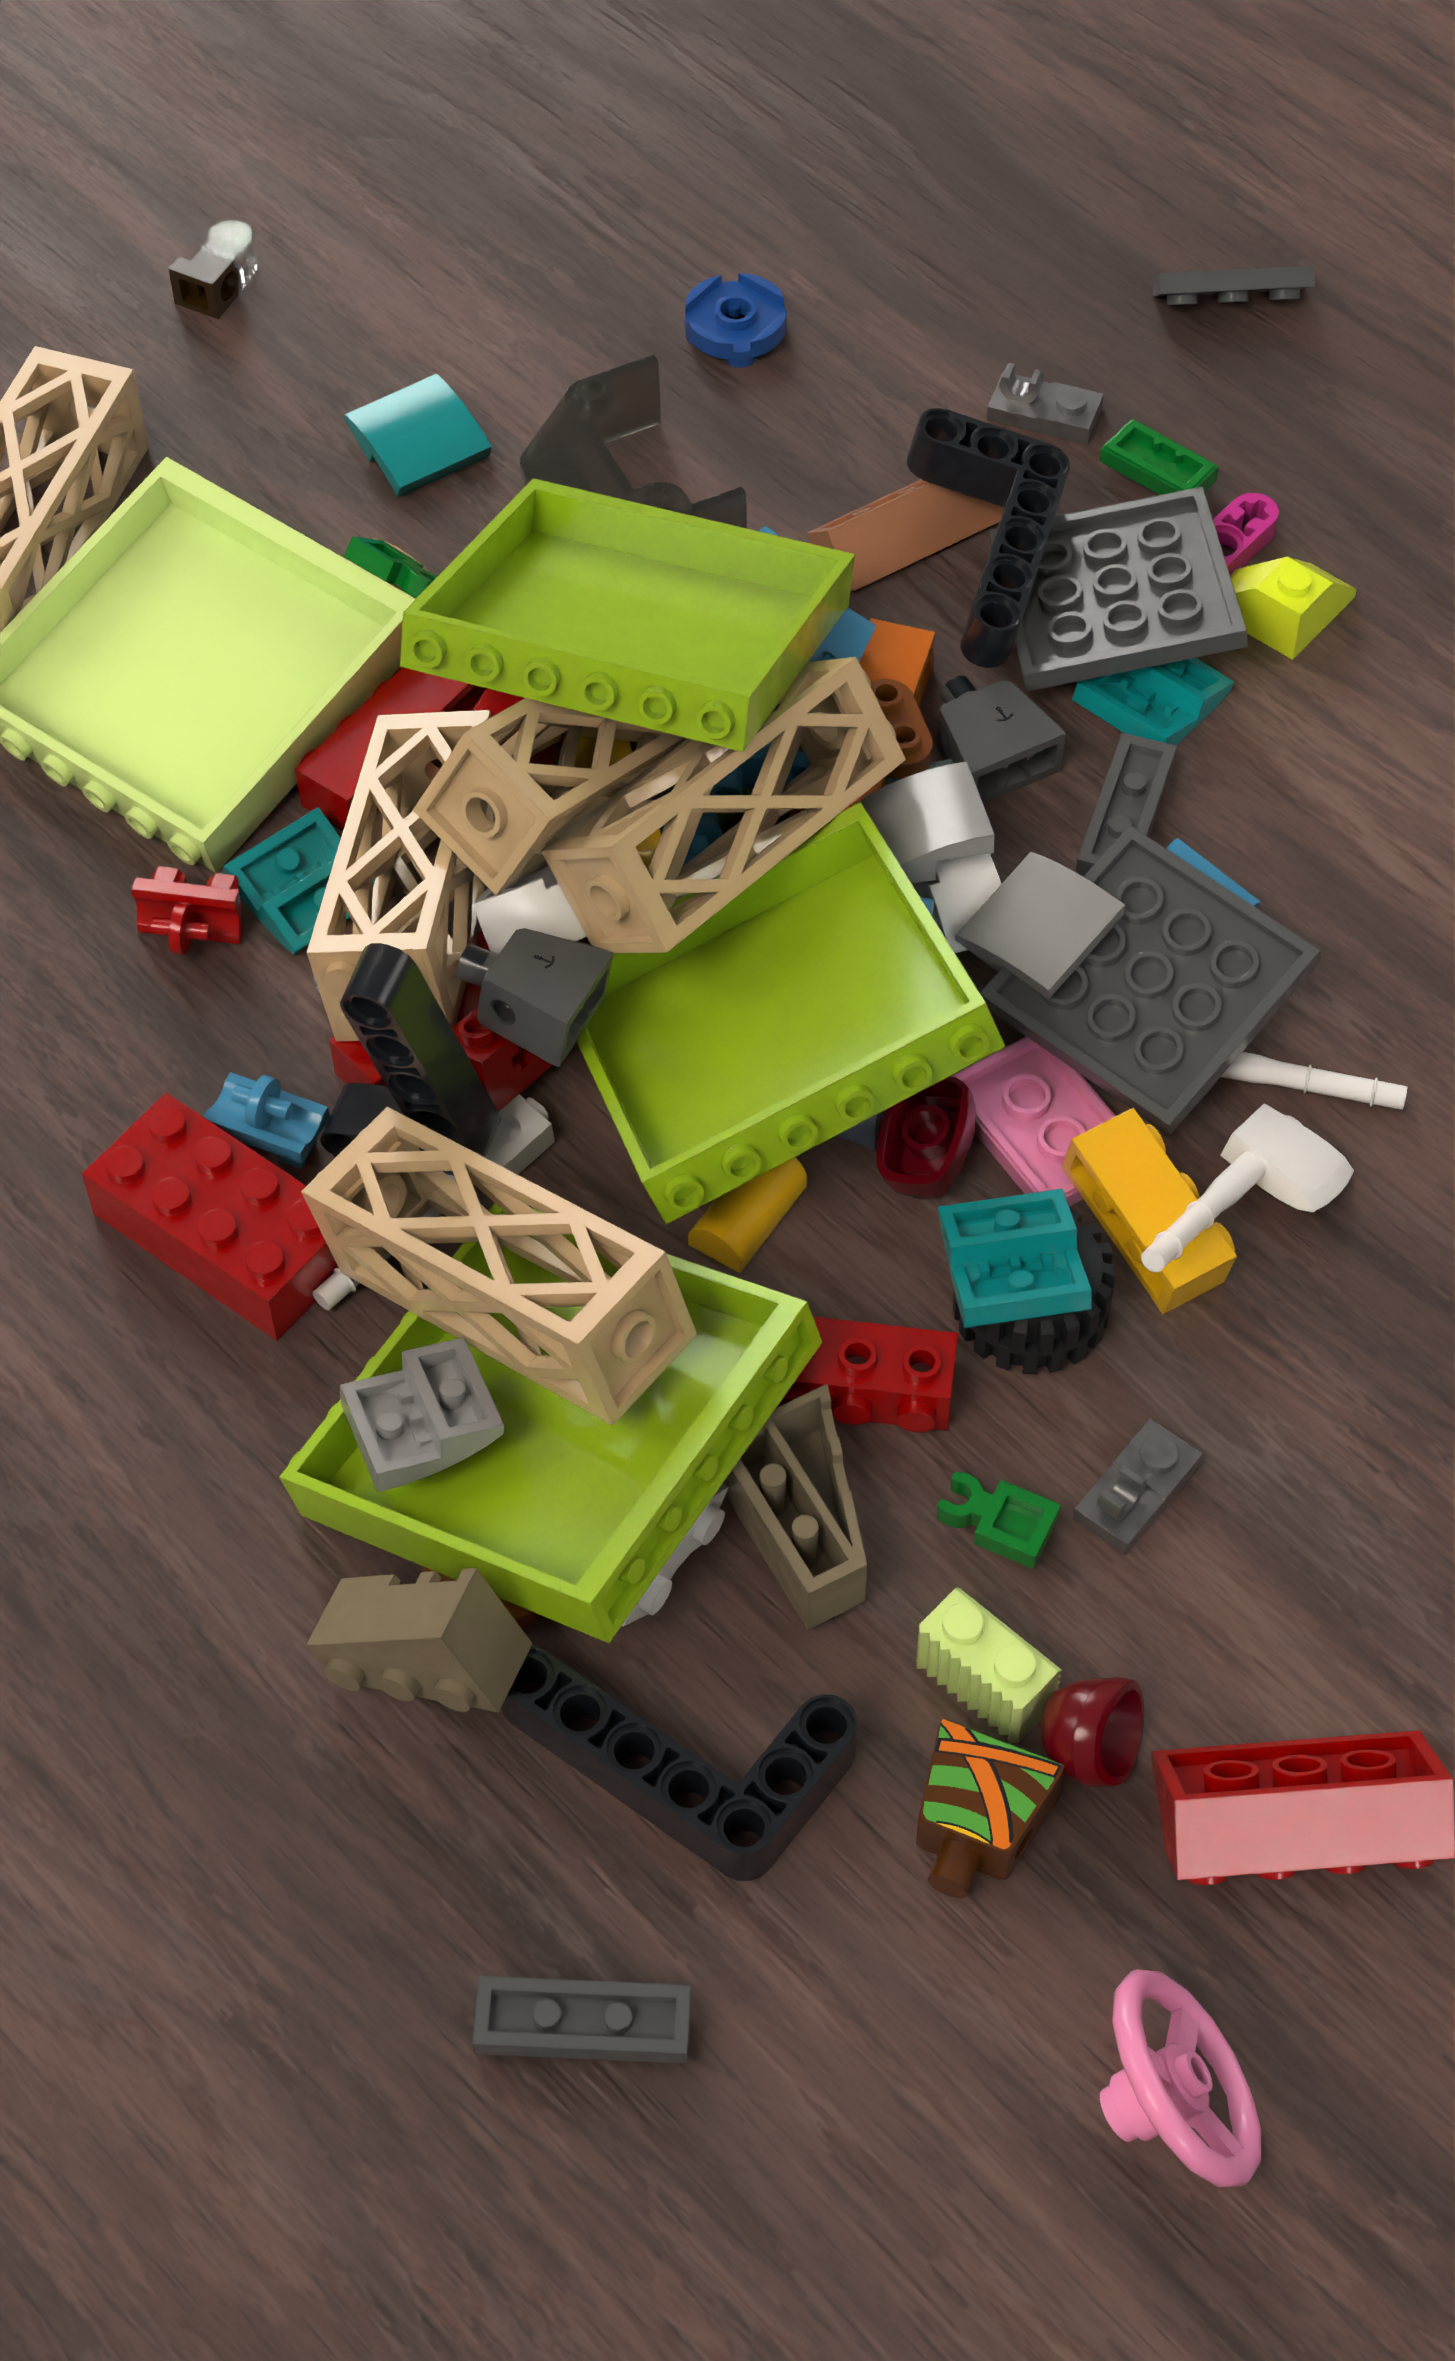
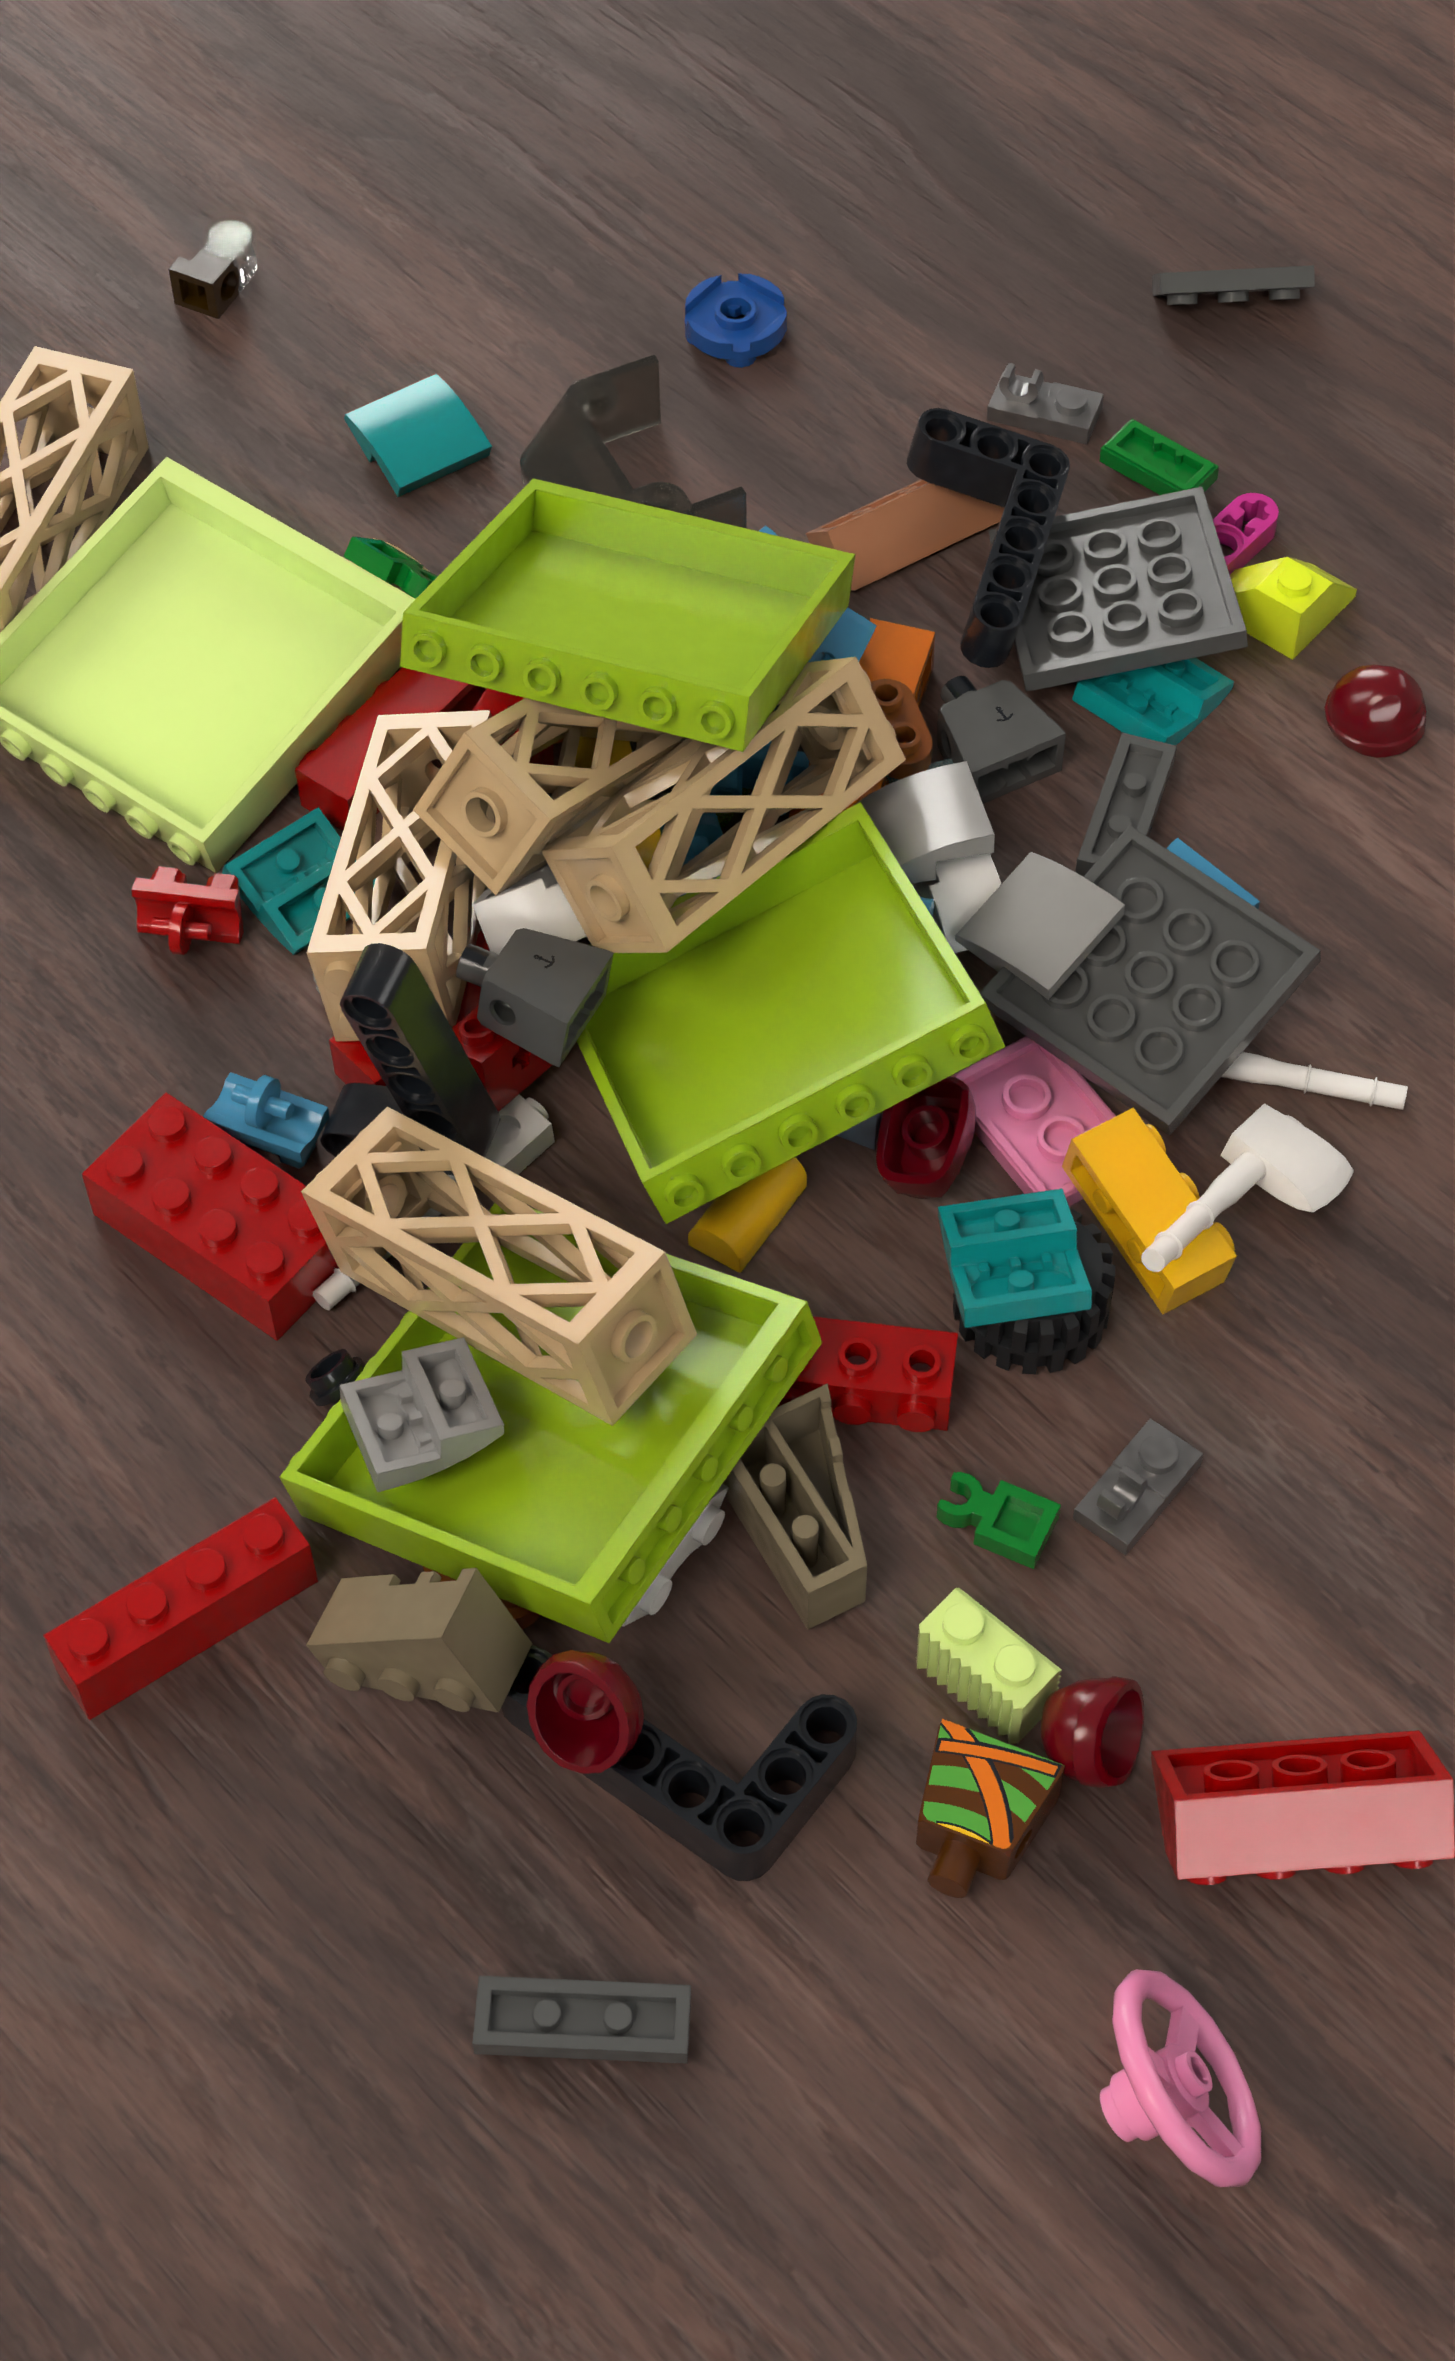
(181, 1608): none -> red brick
(330, 1374): none -> black plate
(584, 1711): none -> dark red hat
(1376, 711): none -> dark red hat

